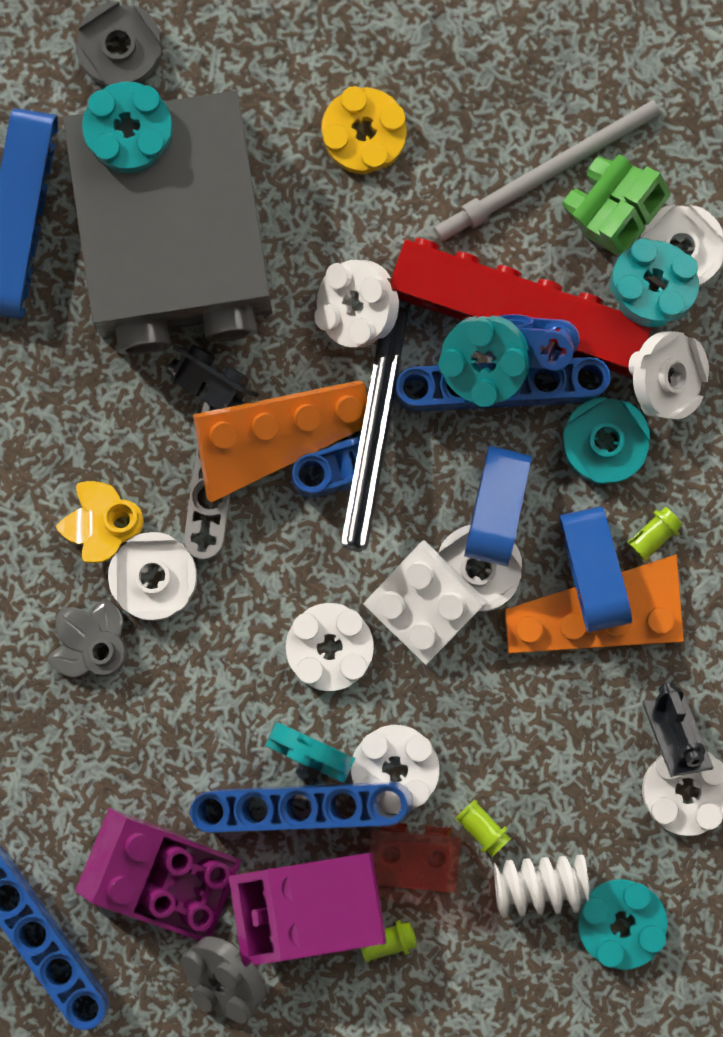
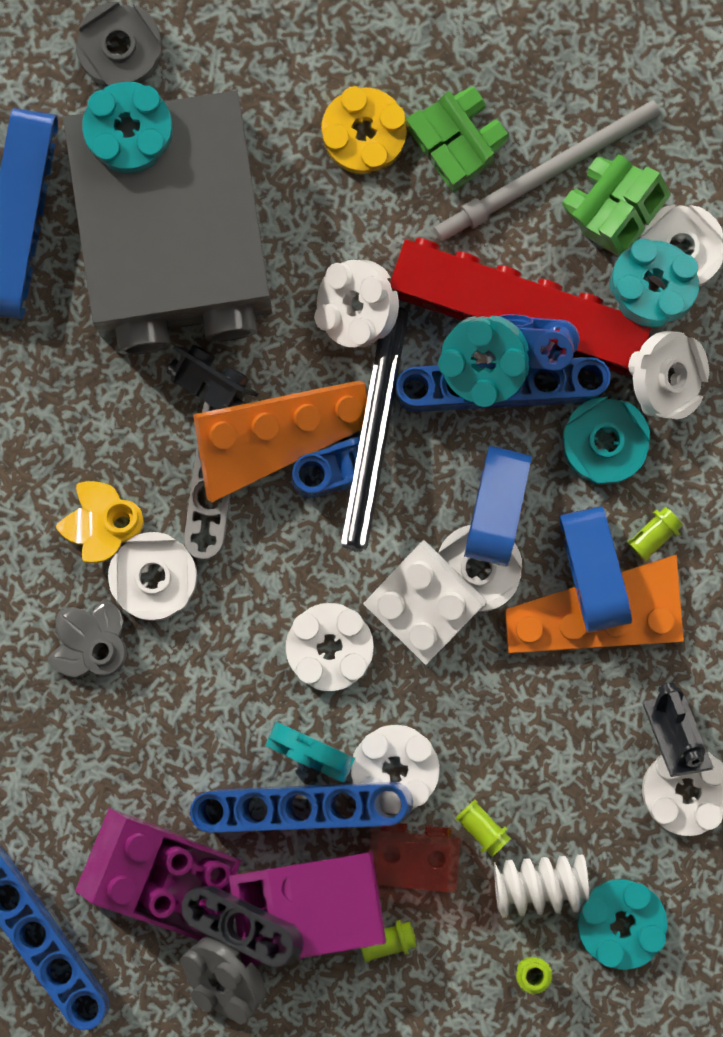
(261, 924): none -> black beam
(452, 139): none -> bright green hips
(541, 983): none -> lime pin

